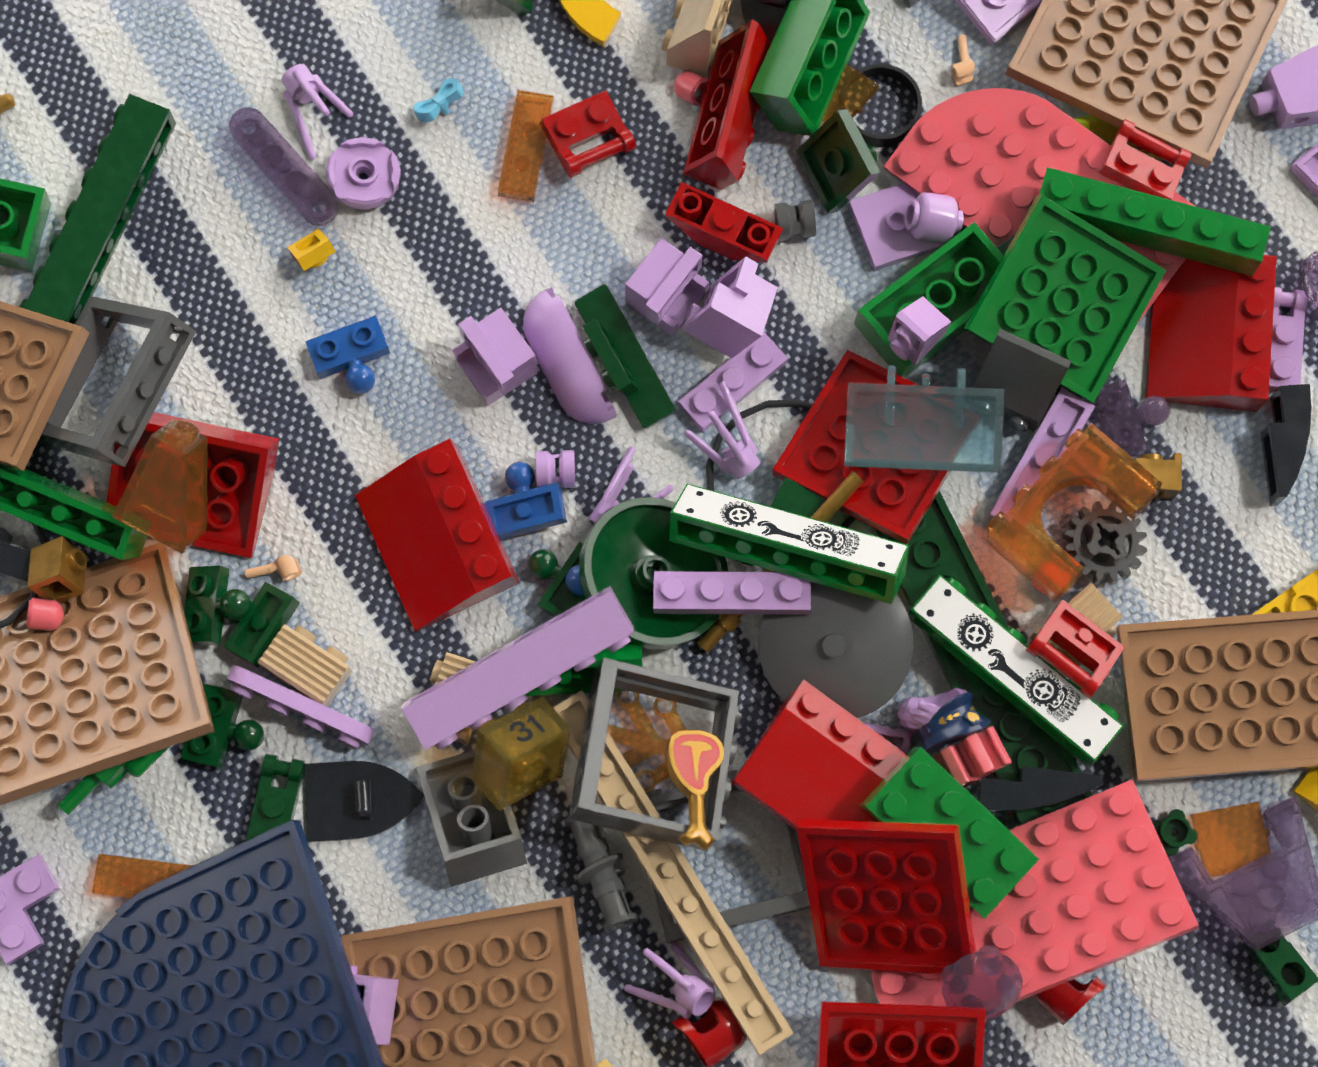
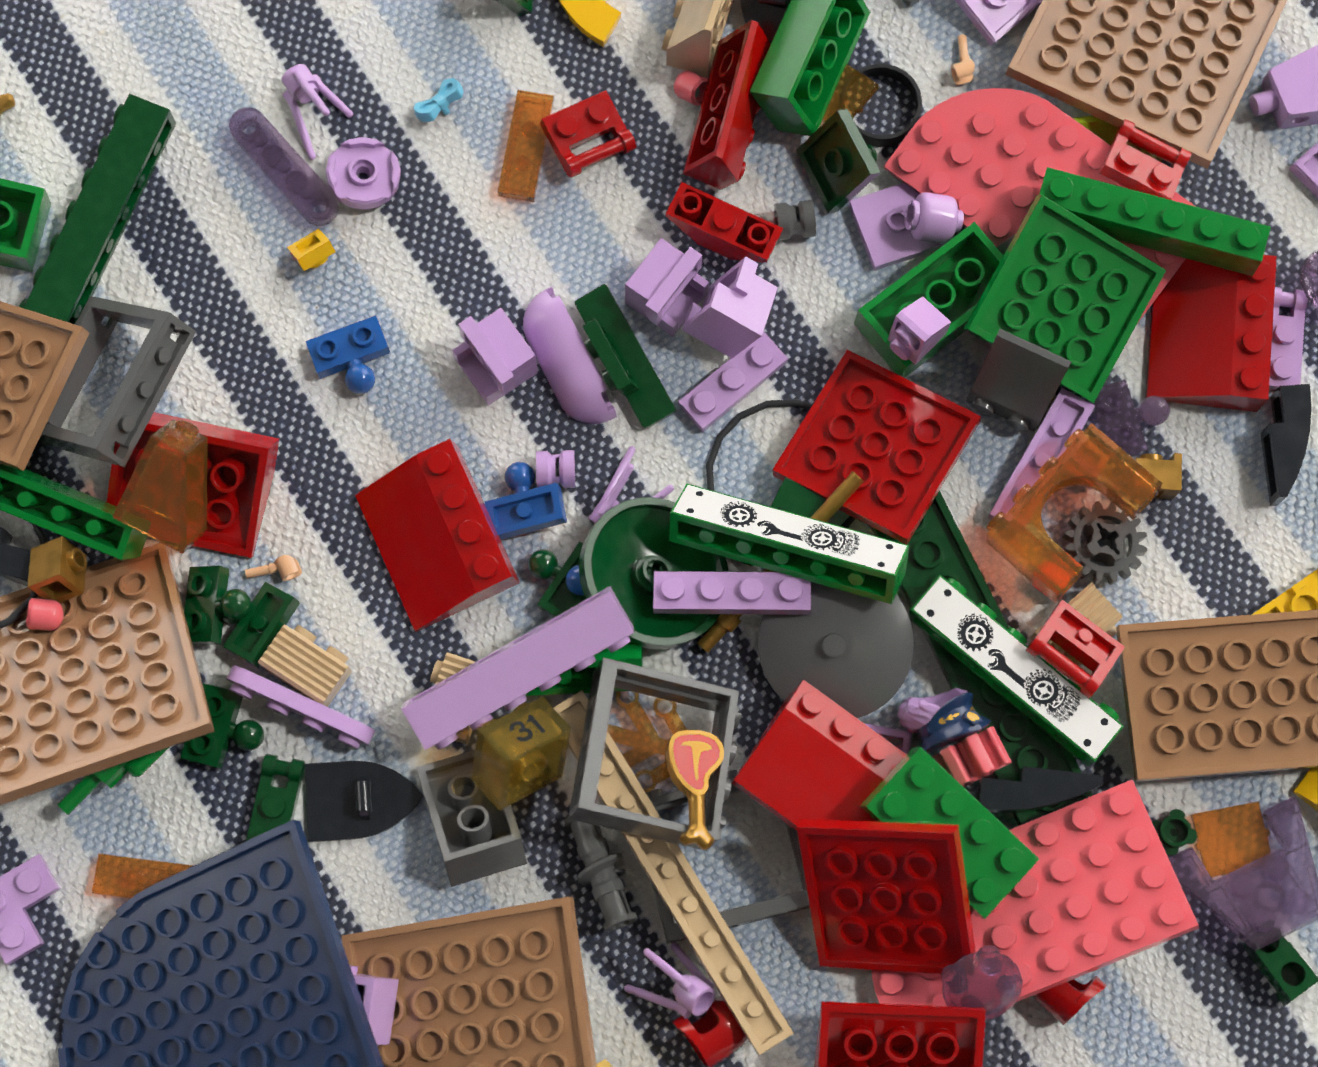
(739, 456): lavender plant -> none
(924, 426): clear light blue piece -> none

